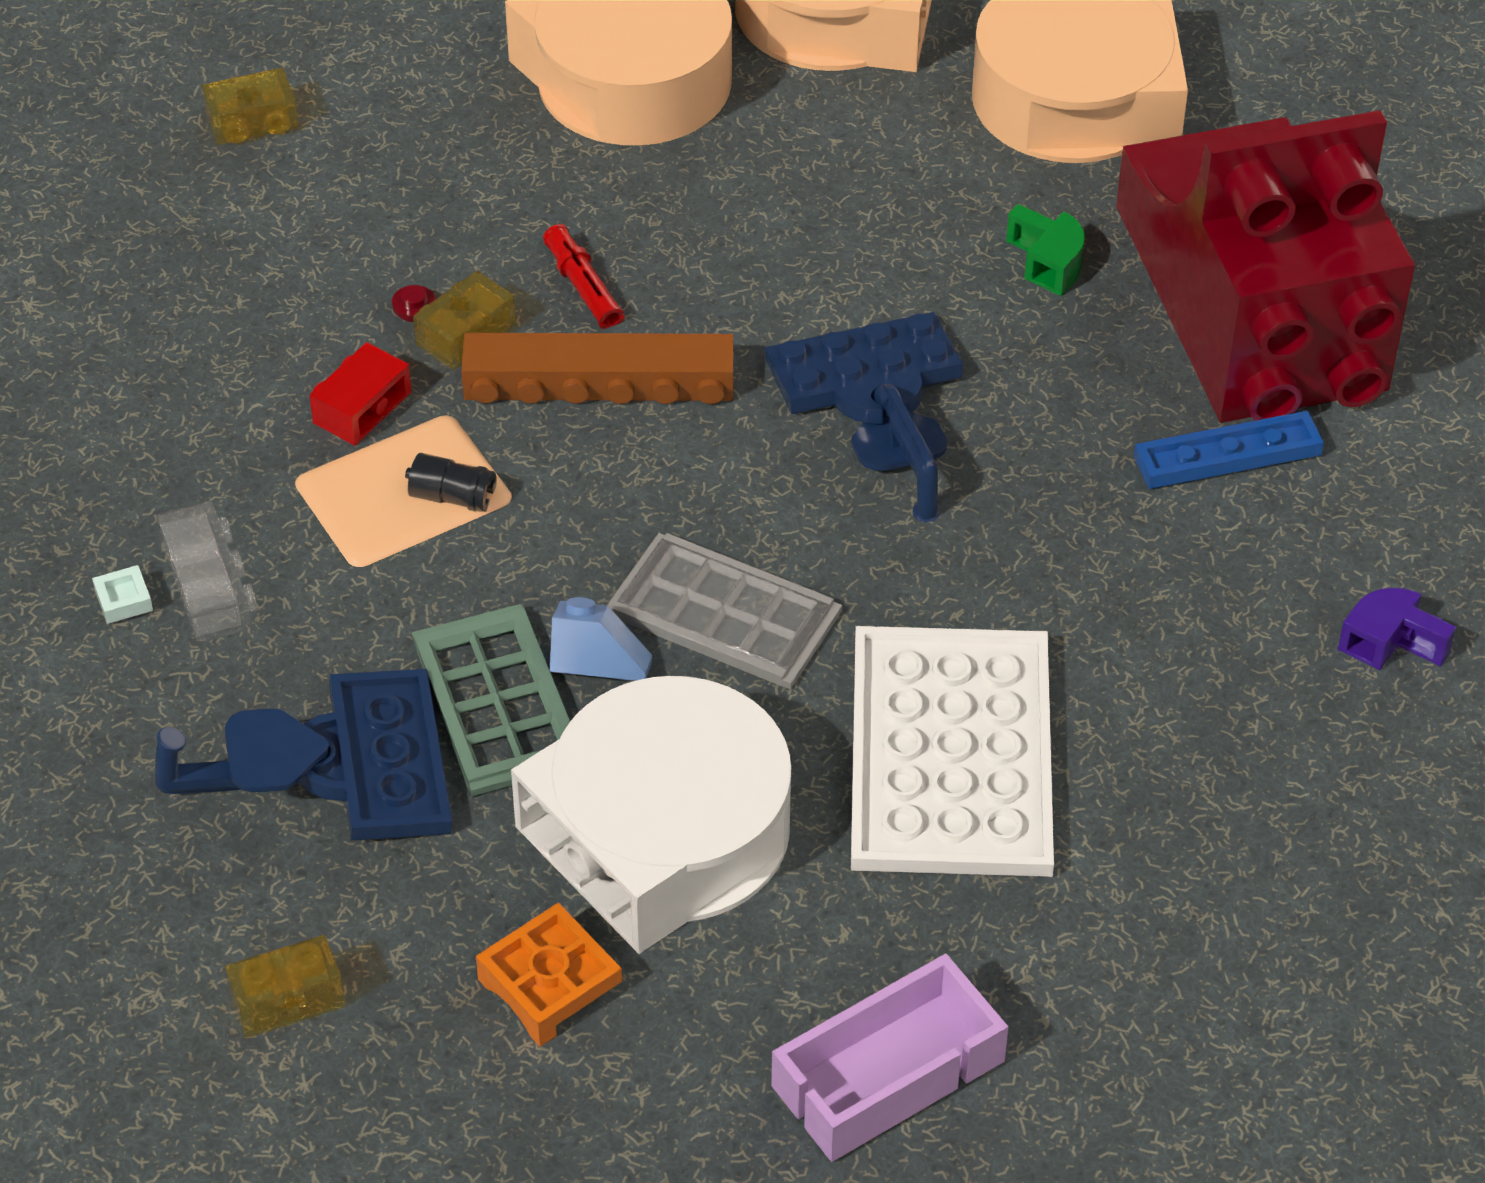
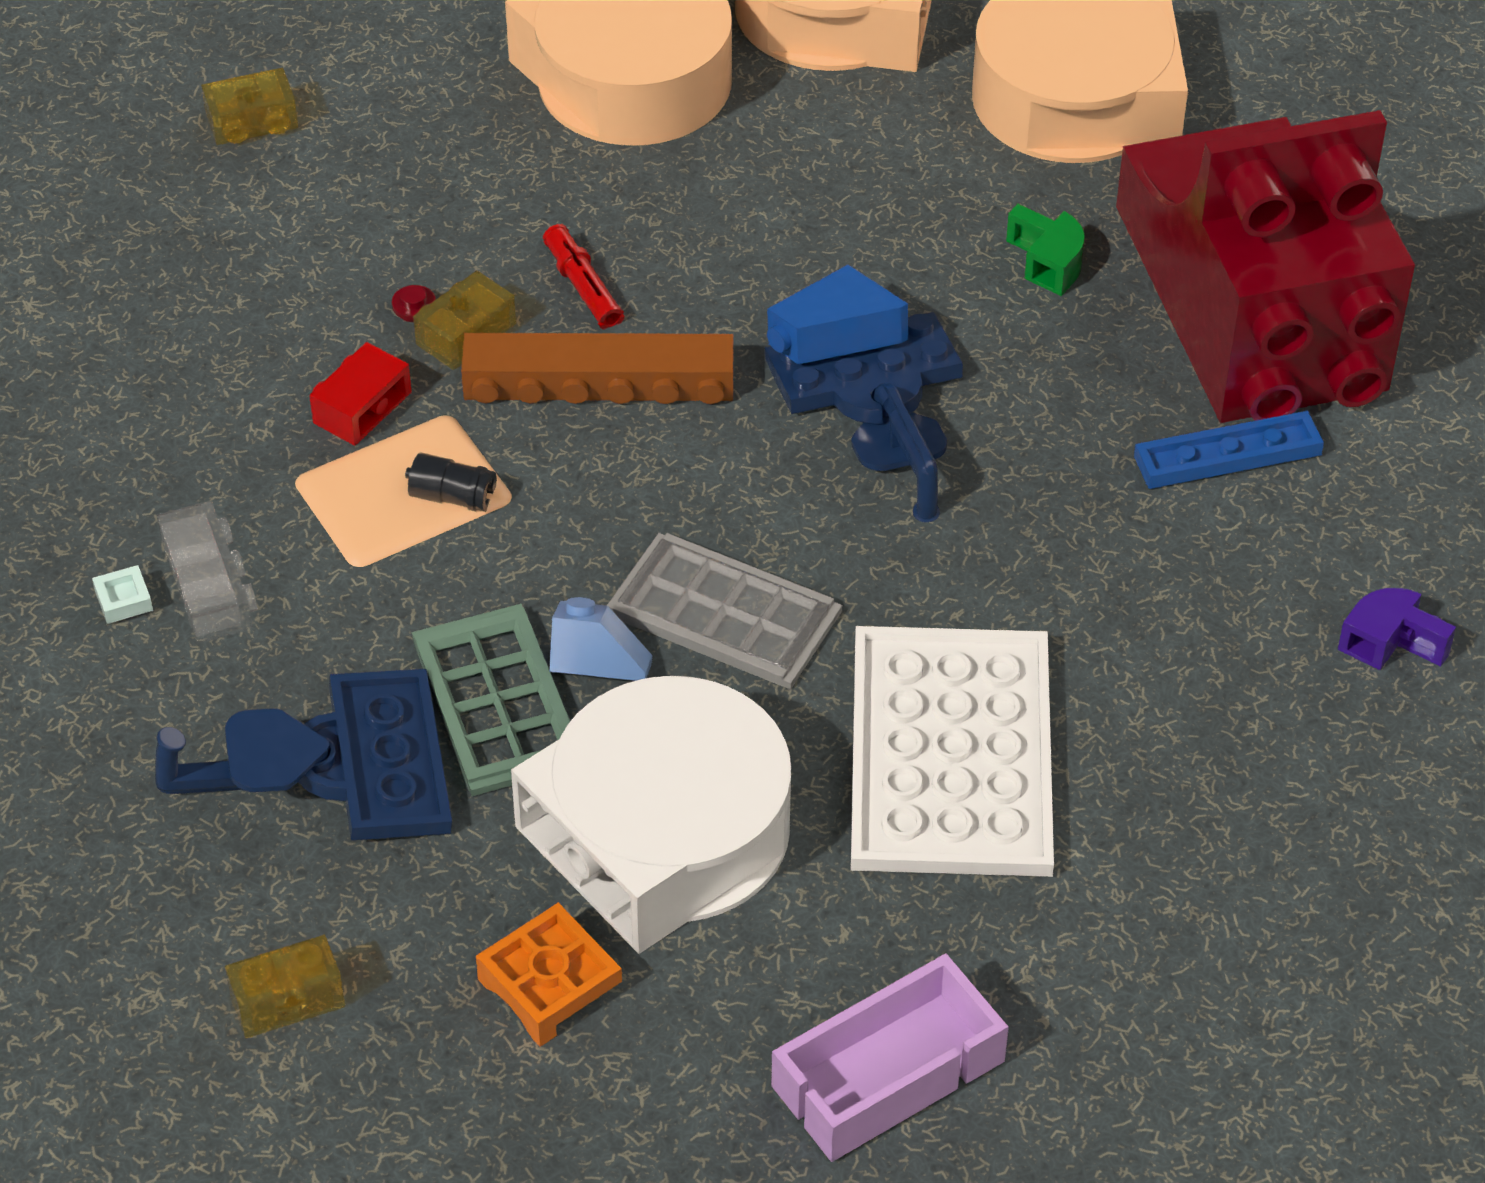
(837, 318): none -> blue slope

